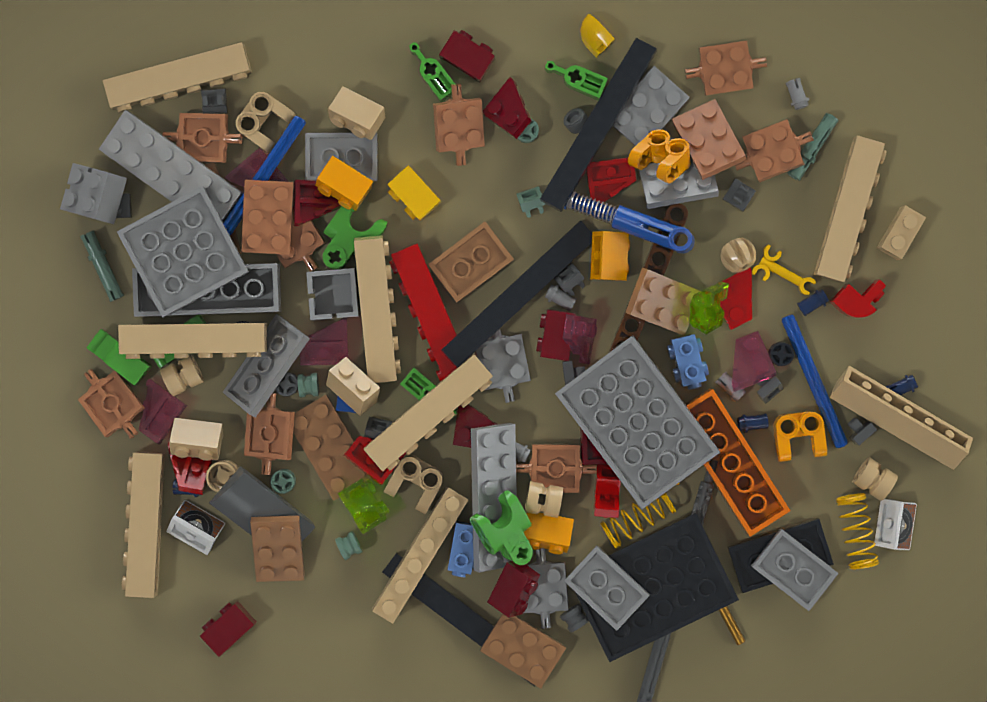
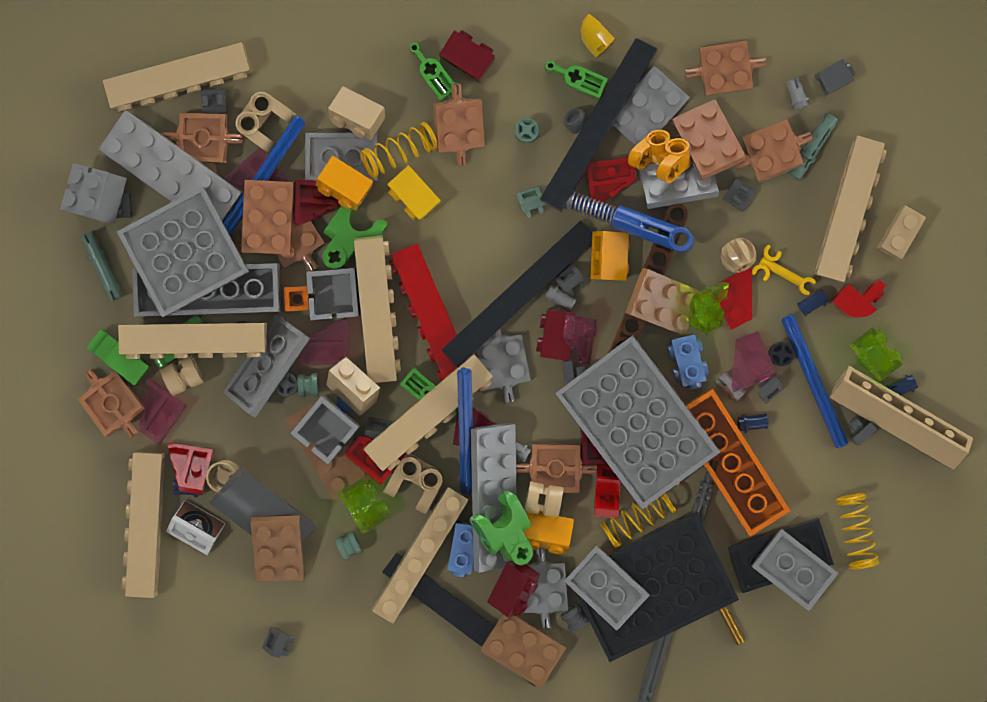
(196, 439): tan brick -> none
(227, 628): dark red brick -> none
(269, 435): nougat plate -> none
(275, 642): none -> dark grey tile
(278, 481): sand green wheel -> none
(289, 294): none -> orange plate
(326, 428): none -> light grey piece
(425, 141): none -> yellow piece
(465, 419): none -> blue axle
(471, 262): medium nougat plate -> none
(508, 109): dark red wing -> none
(817, 434): light orange piece -> none
(835, 77): none -> dark grey brick
(875, 355): none -> clear neon green cylinder
(875, 479): tan wheel -> none
(895, 524): white panel -> none

